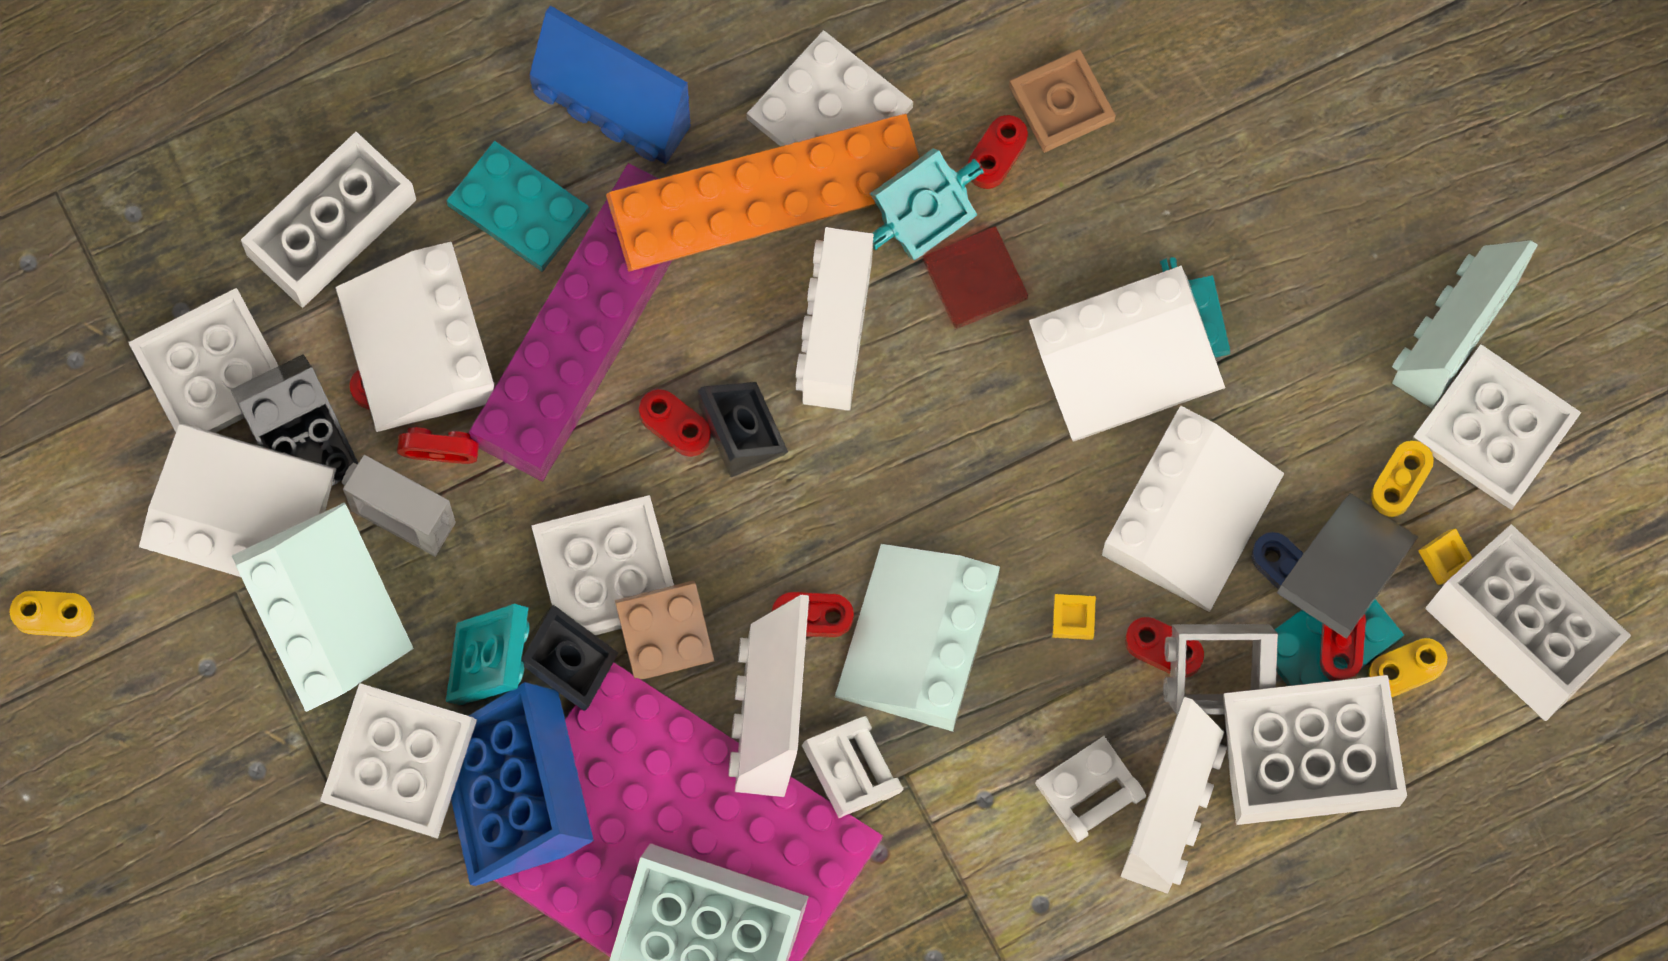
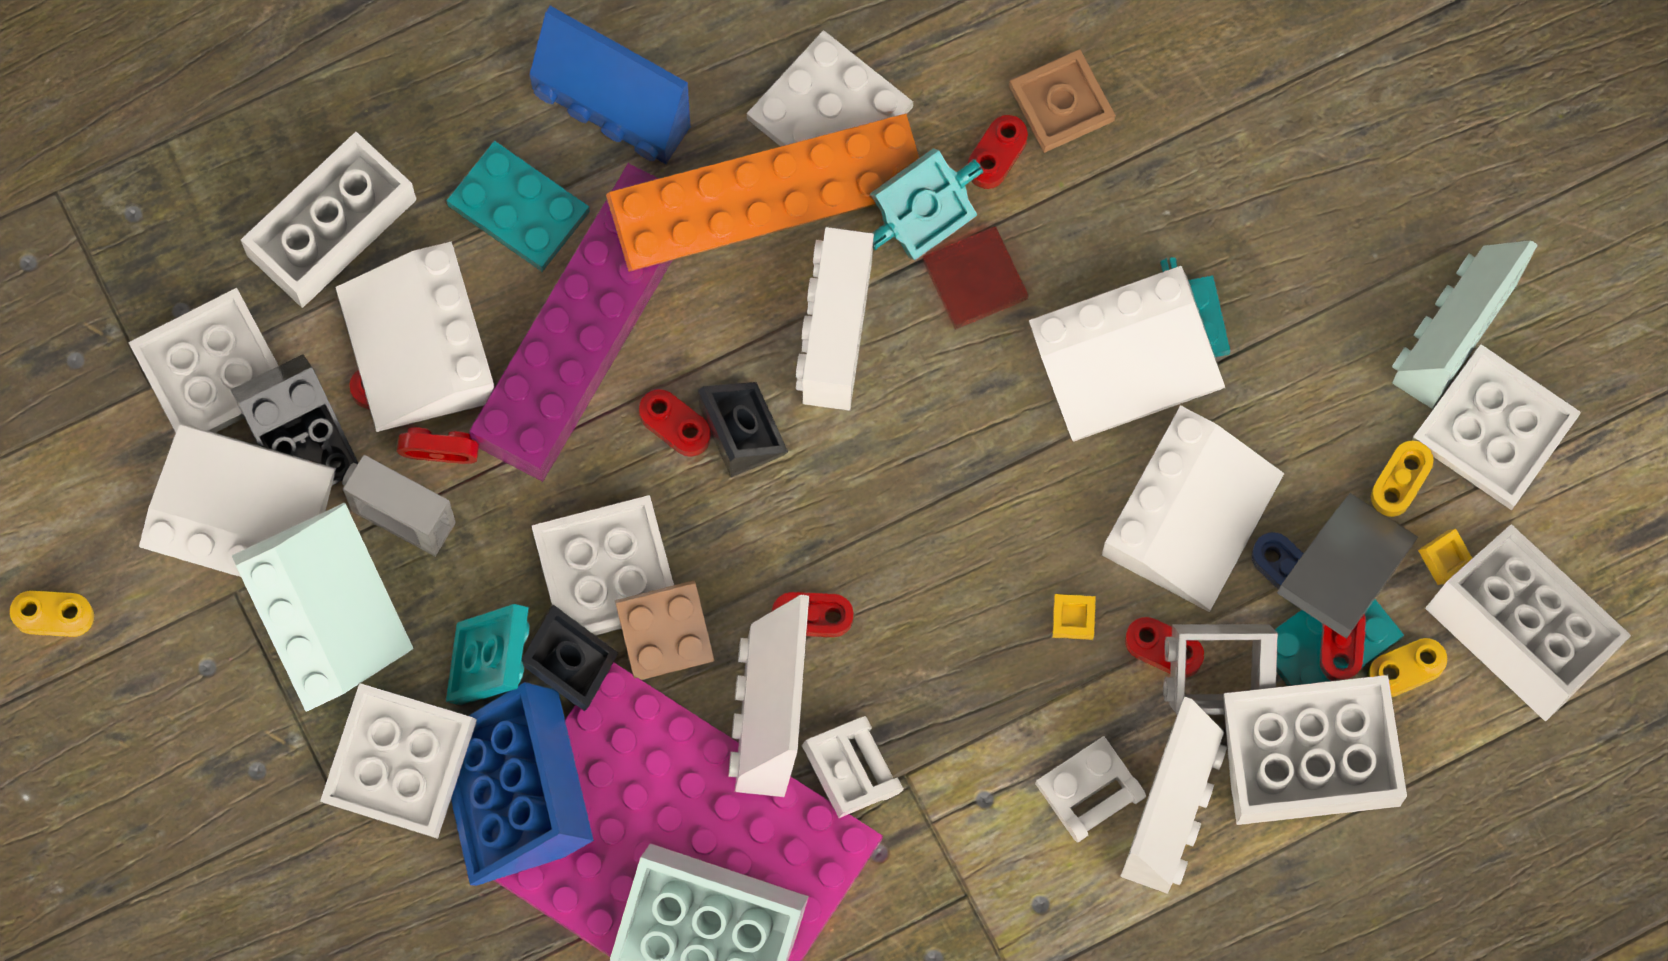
(918, 634): light aqua slope -> none

